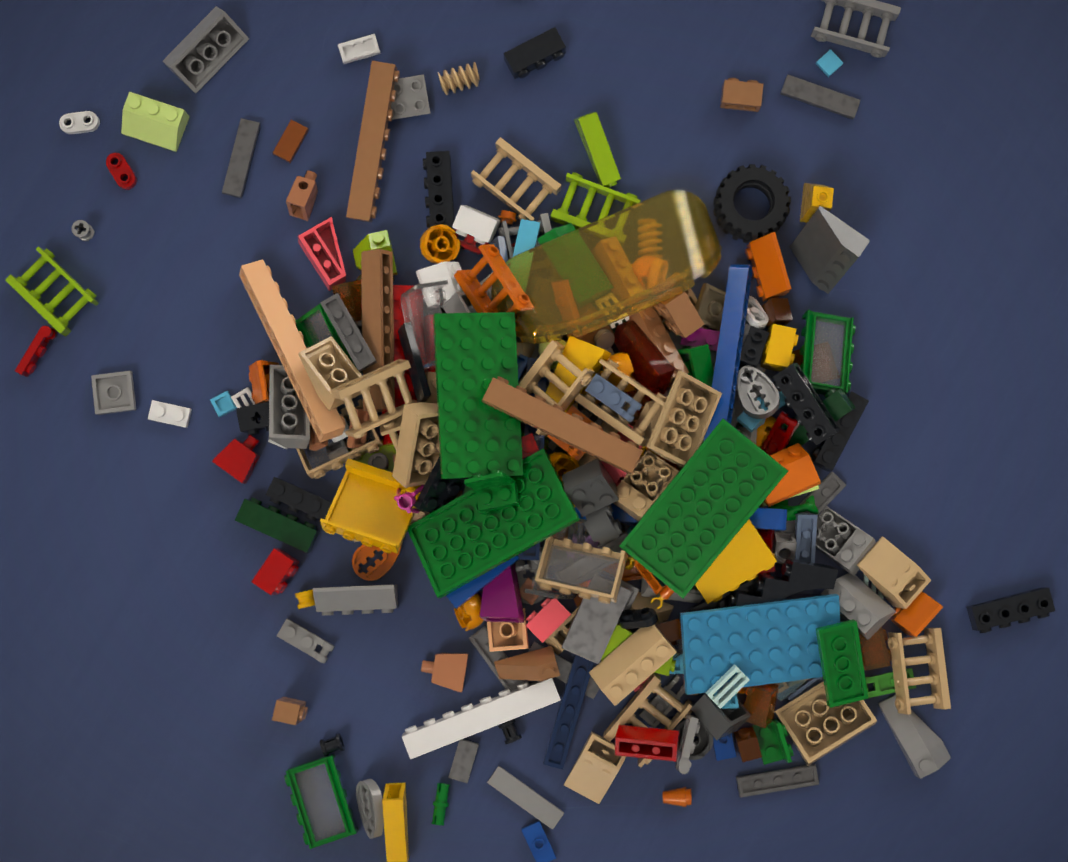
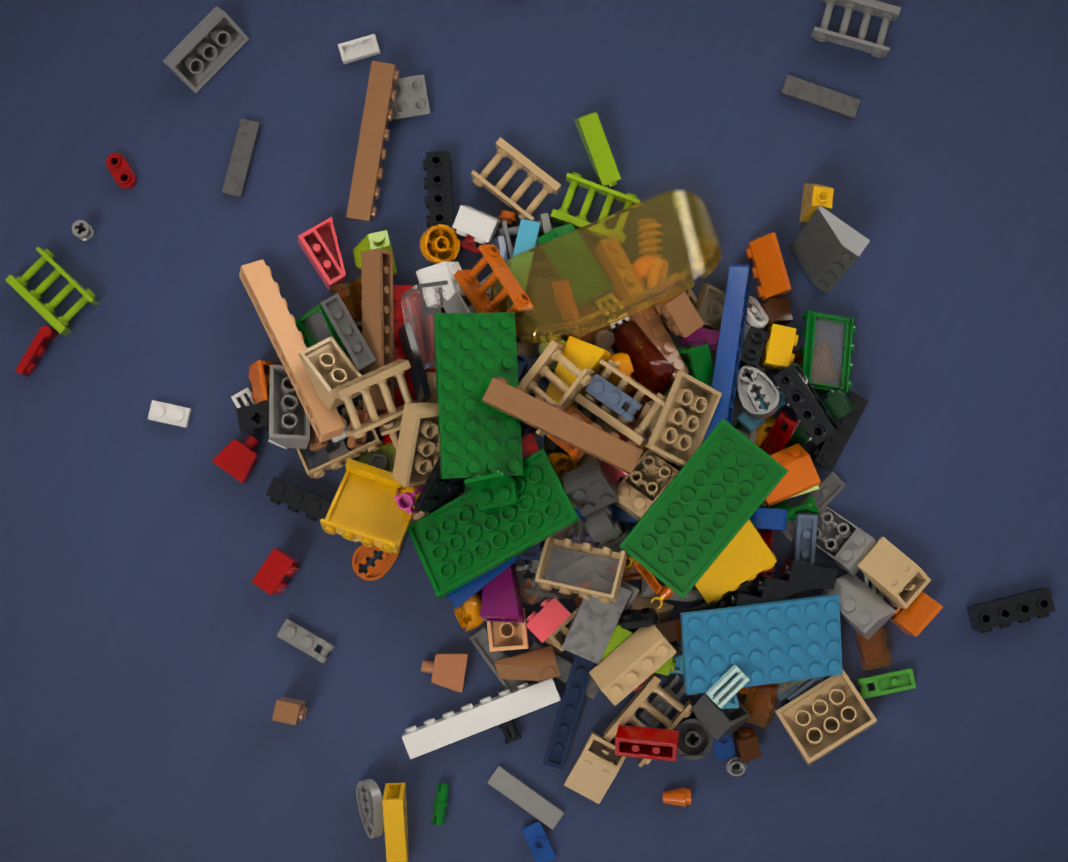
(78, 122): white plate -> none
(113, 392): light grey plate -> none
(153, 121): yellowish green slope -> none
(223, 404): medium azure tile -> none
(276, 525): dark green brick -> none
(290, 141): dark orange tile -> none
(302, 196): nougat torso -> none
(305, 599): yellow wheel -> none
(320, 801): window -> none
(332, 744): black bush -> none
(356, 598): light grey slope -> none
(459, 78): tan piece -> none
(463, 760): flat silver tile -> none
(535, 53): black brick -> none
(687, 745): light grey hinge -> none
(738, 771): none -> light grey plate
(741, 95): medium nougat brick -> none
(751, 178): black tyre -> none
(773, 742): green bracket -> none
(777, 780): flat silver tile -> none
(781, 541): light grey brick -> none
(829, 63): medium azure tile -> none
(842, 663): green plate -> none
(917, 741): light grey wedge -> none
(937, 670): tan fence -> none

